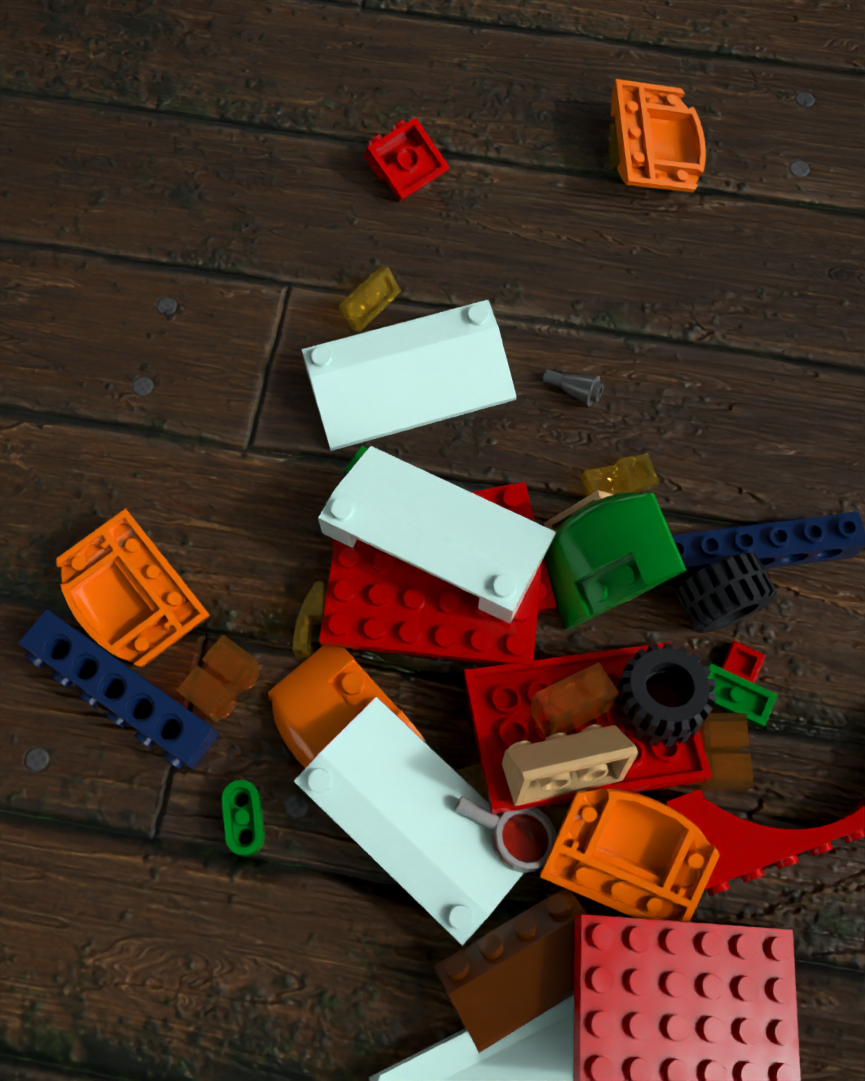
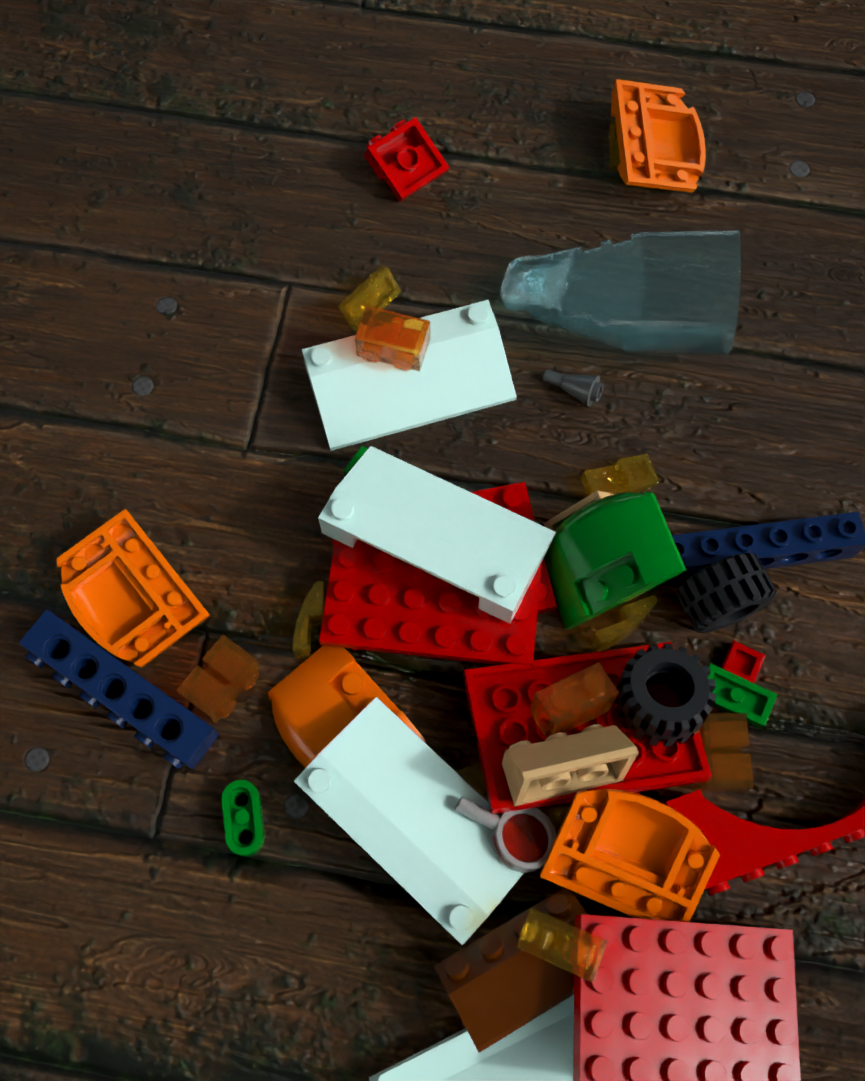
(392, 338): none -> clear orange brick
(562, 944): none -> clear yellow plate
(630, 618): none -> clear yellow slope
(637, 294): none -> clear light blue windscreen

